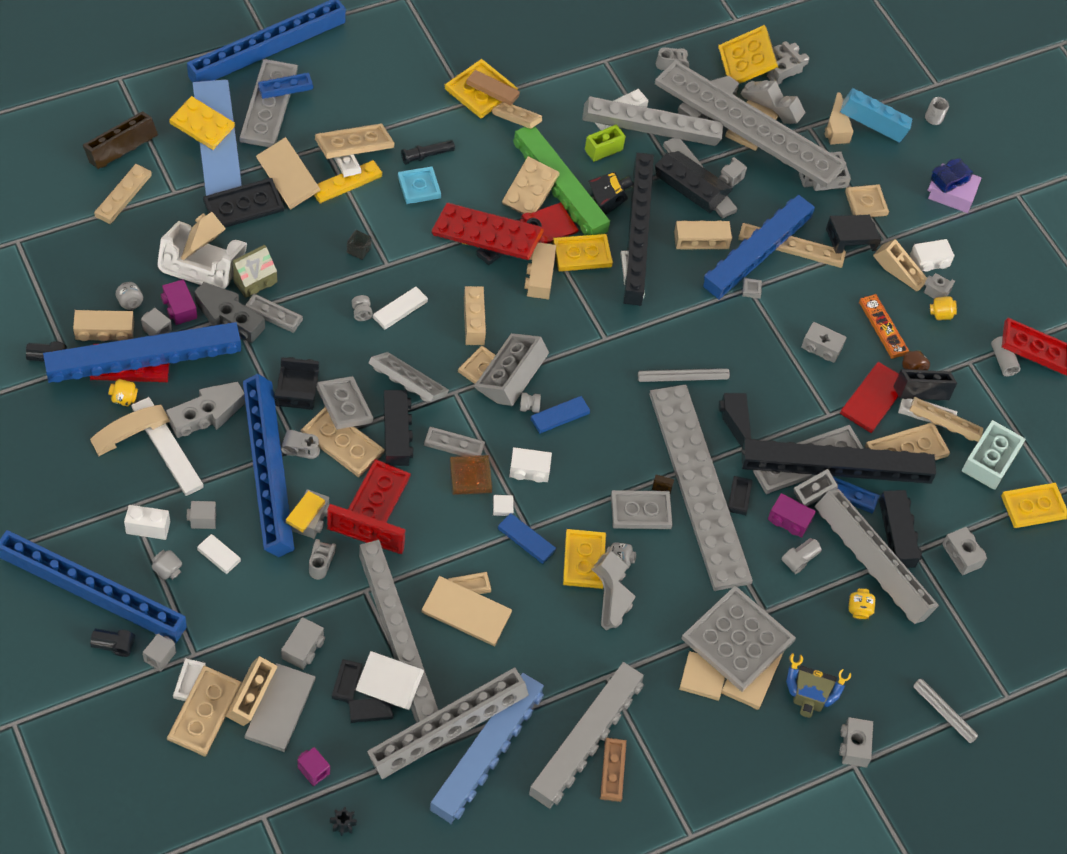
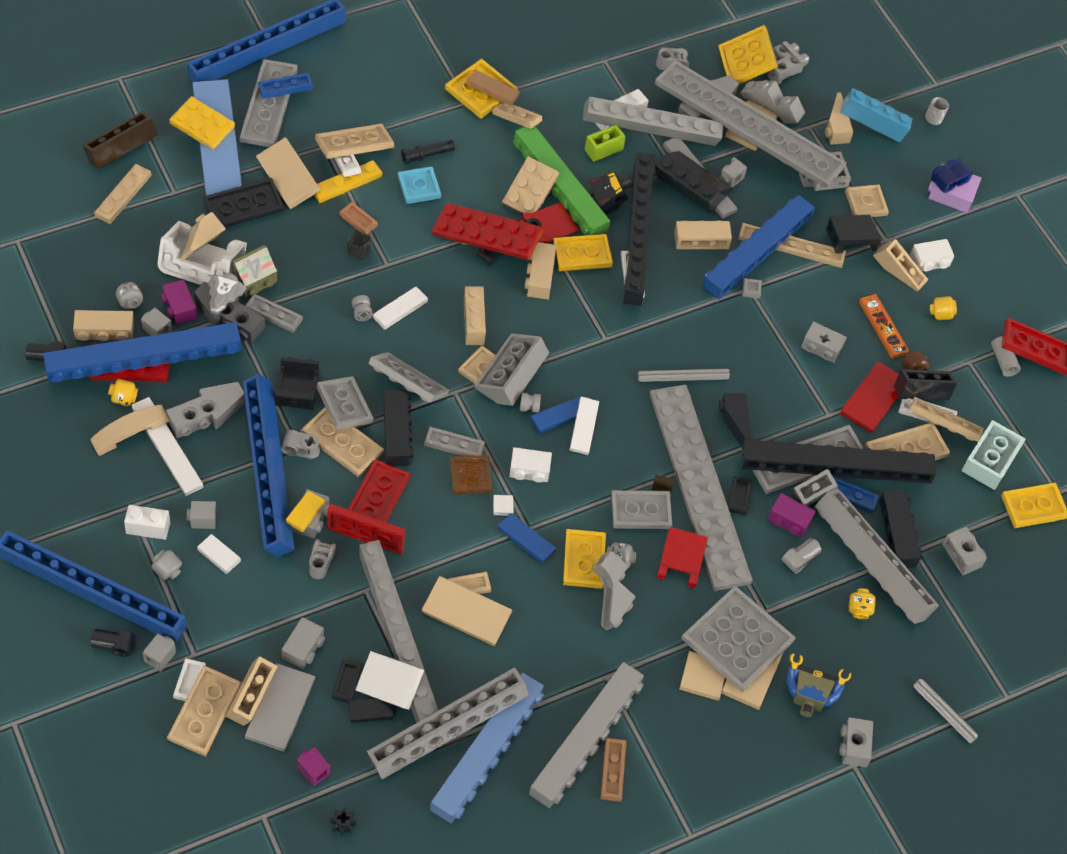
(223, 291): none -> light grey rock
(358, 218): none -> nougat tile
(584, 425): none -> white tile
(683, 553): none -> red flag
(938, 286): light grey brick -> none

